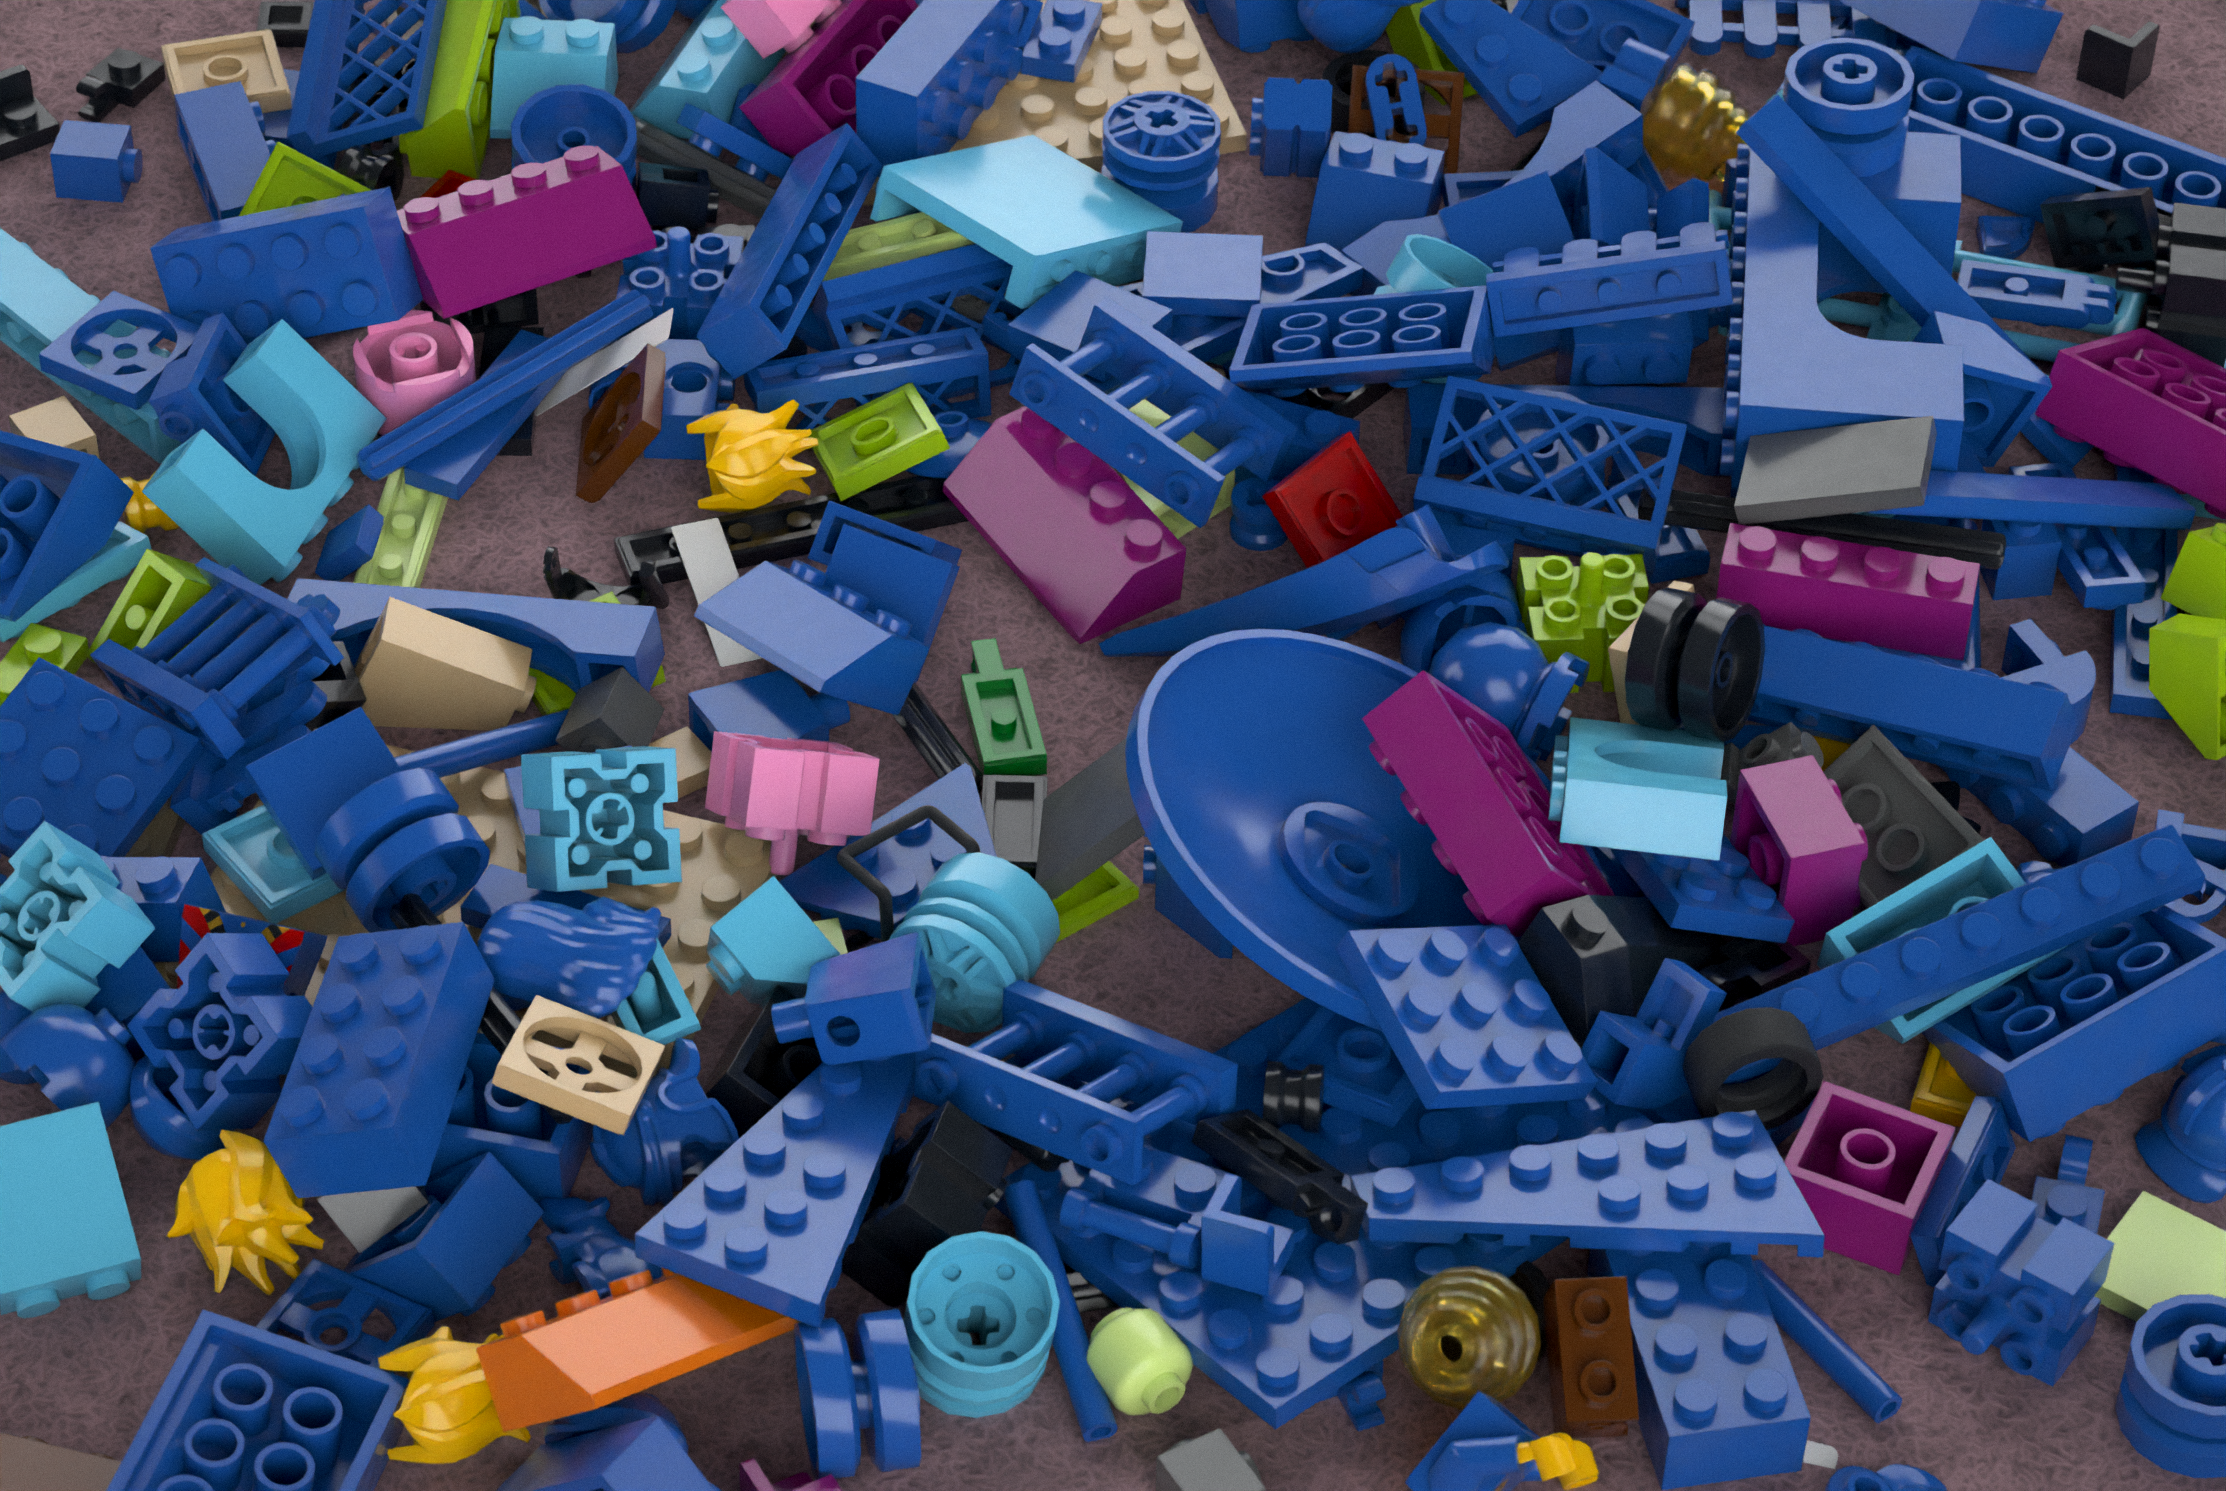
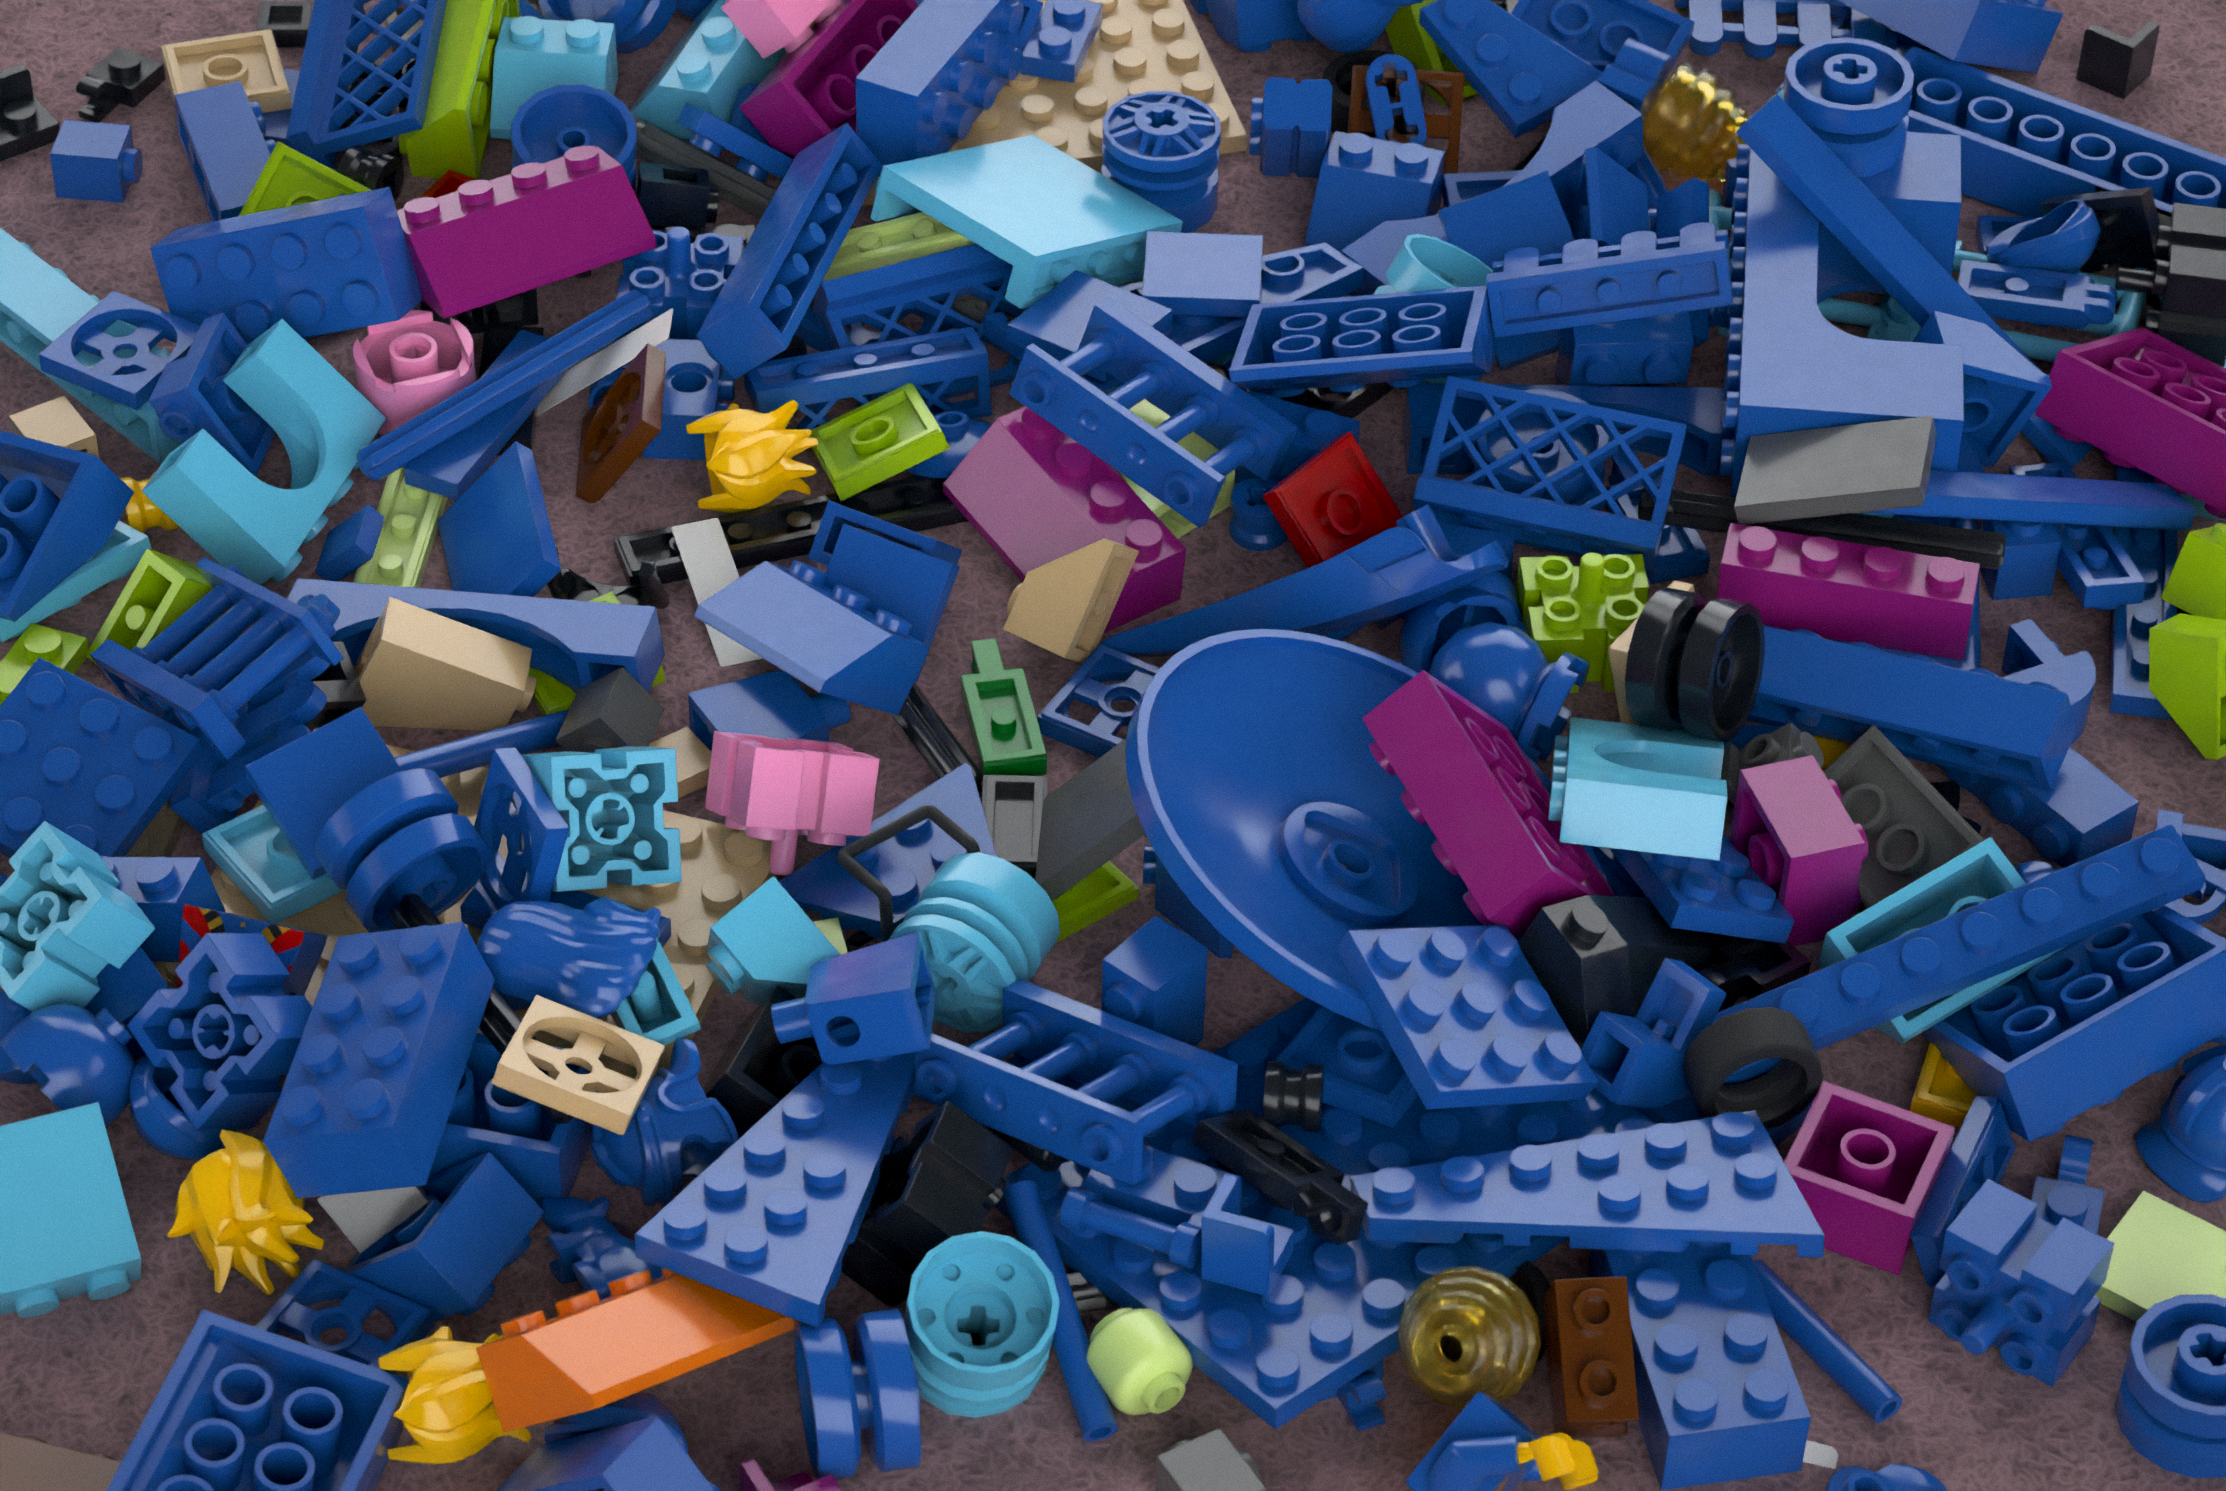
(501, 531): none -> blue tile
(537, 820): none -> blue piece
(1071, 599): none -> tan slope
(1086, 686): none -> blue piece
(1158, 981): none -> blue brick
(2052, 242): none -> blue hat

